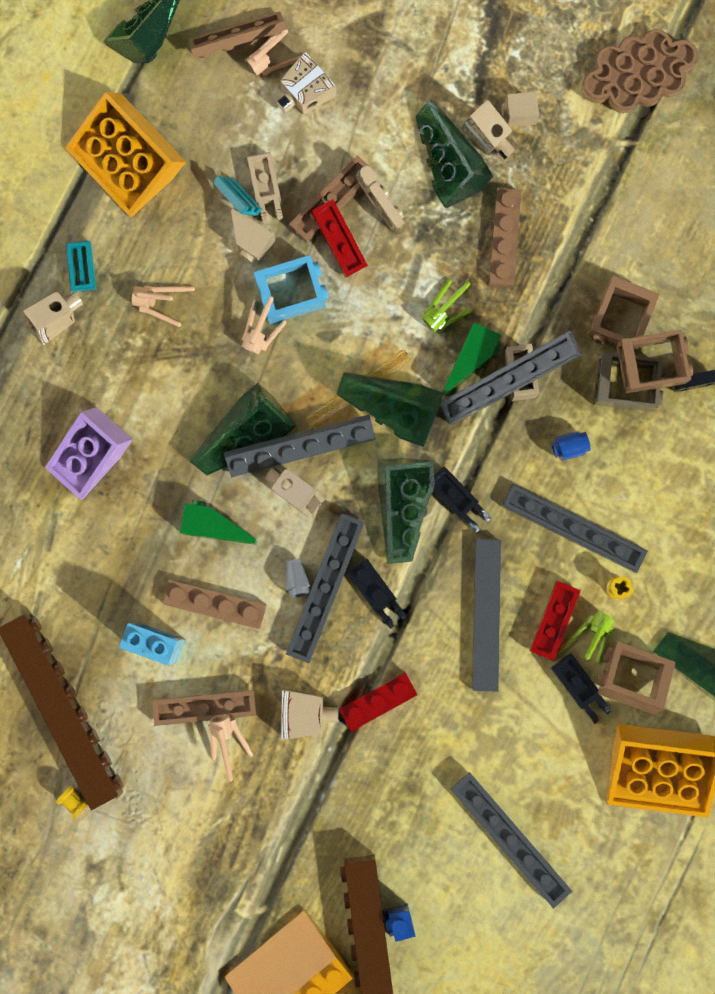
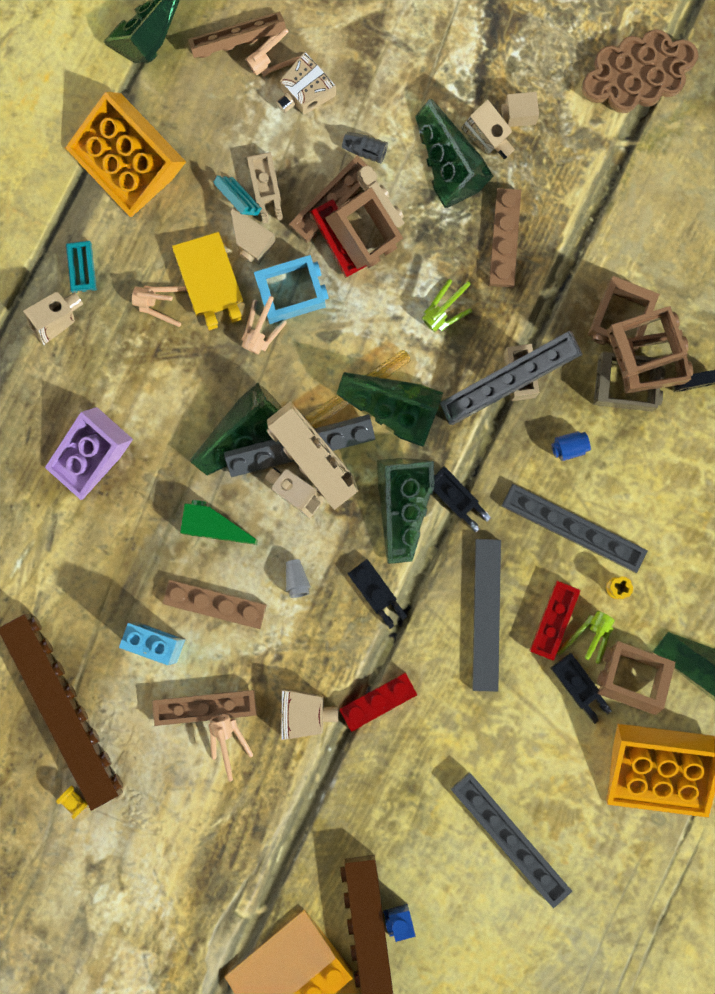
(208, 278): none -> yellow tile
(312, 455): none -> tan wedge
(325, 588): dark grey plate -> none
(349, 238): none -> medium nougat window
(365, 146): none -> dark grey hinge
(475, 353): green slope -> none
(622, 348): none -> medium nougat window

